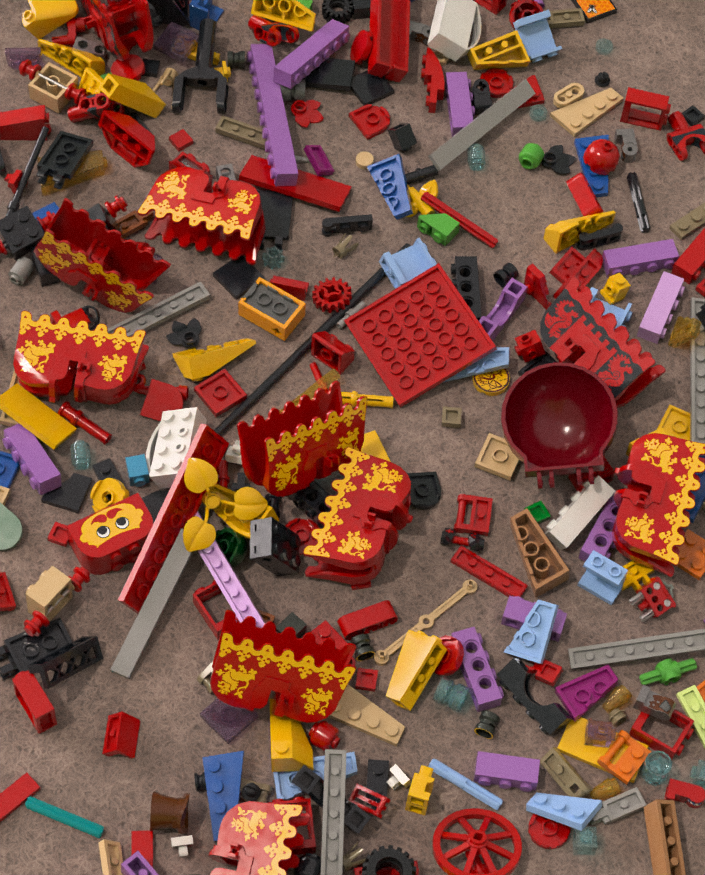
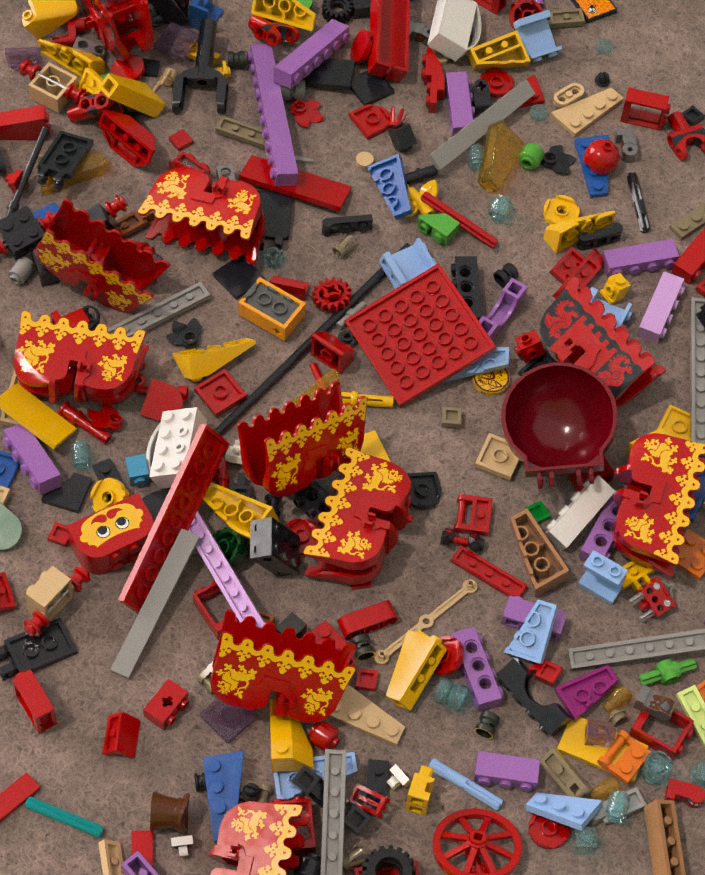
(55, 660): black fence -> none
(106, 418): none -> red plate
(168, 694): none -> red brick
(200, 476): yellow plant -> none
(319, 160): magenta tile -> none
(347, 333): none -> black plate
(394, 122): none -> red piece
(499, 156): none -> clear yellow slope
(500, 208): none -> clear light blue head
(537, 285): red wing -> none
(559, 203): none -> yellow plate
(584, 195): red beam -> none
(617, 806): none -> clear light blue brick
(684, 331): clear yellow wing -> none

